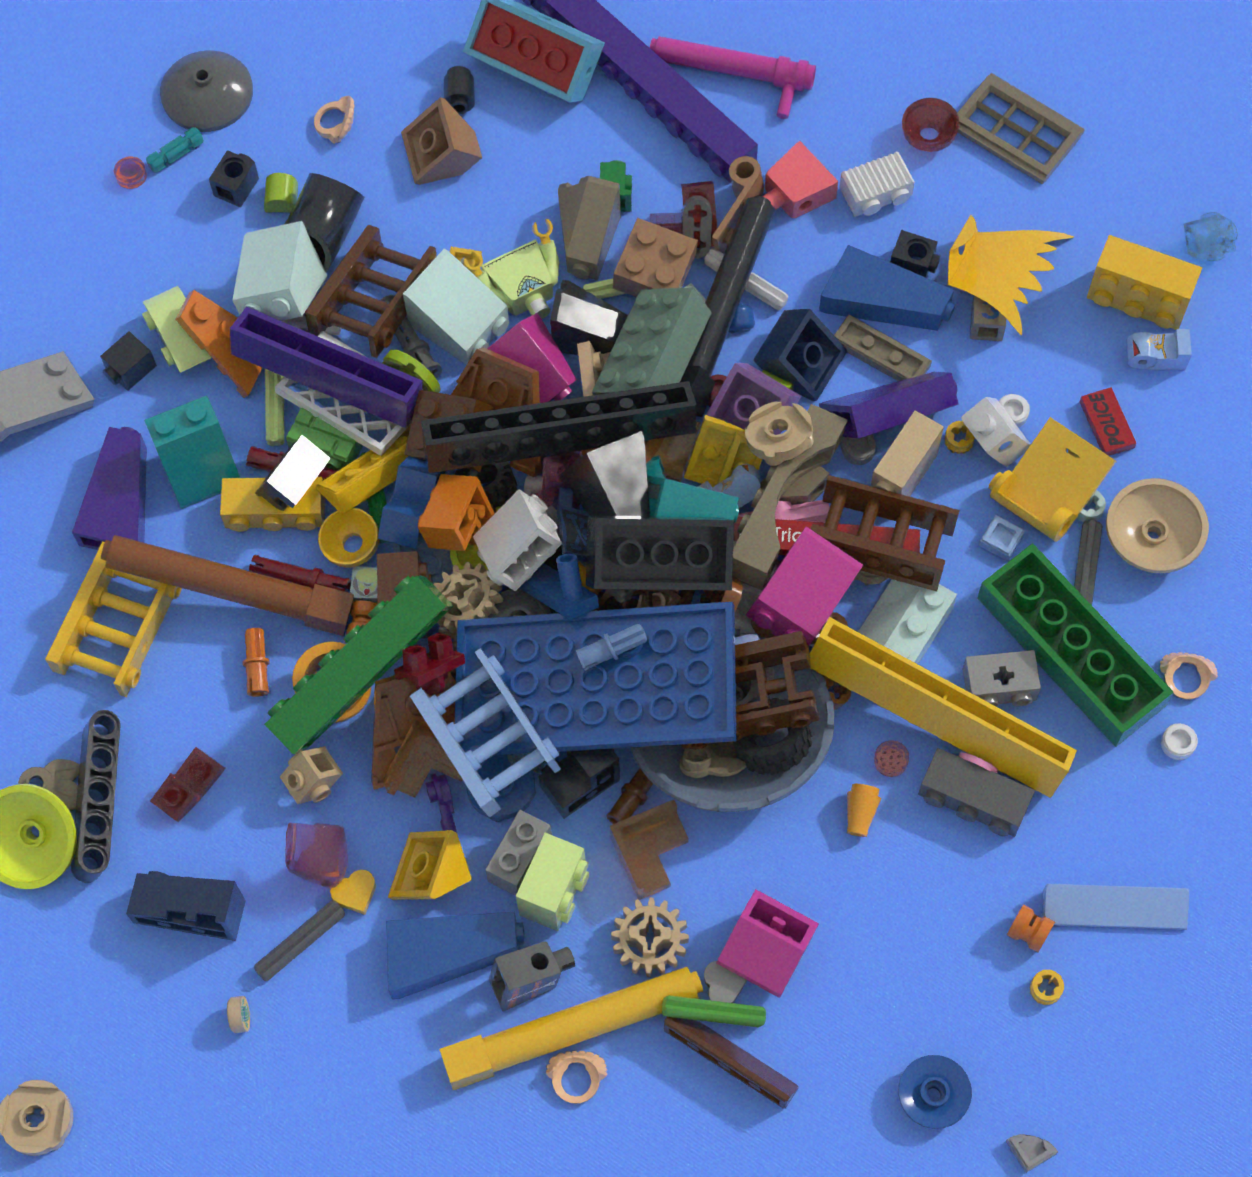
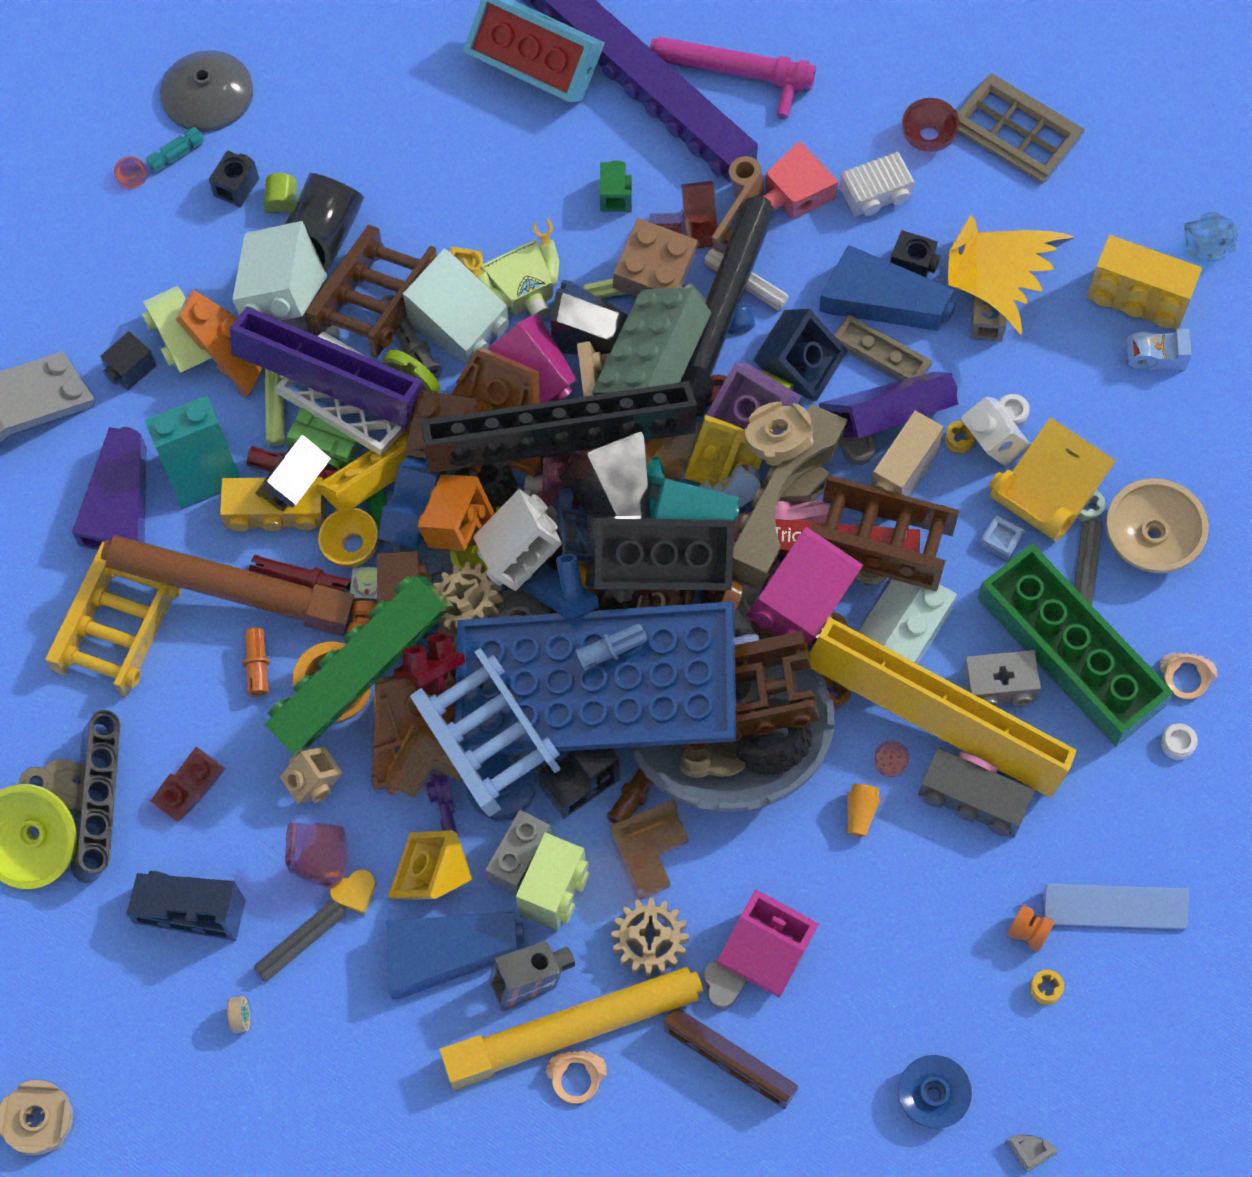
(336, 133): light nougat piece -> none
(440, 144): medium nougat slope -> none
(459, 89): black brick -> none
(588, 223): dark tan slope -> none
(704, 227): dark grey beam -> none
(713, 1011): bright green axle -> none
(1107, 421): red tile -> none

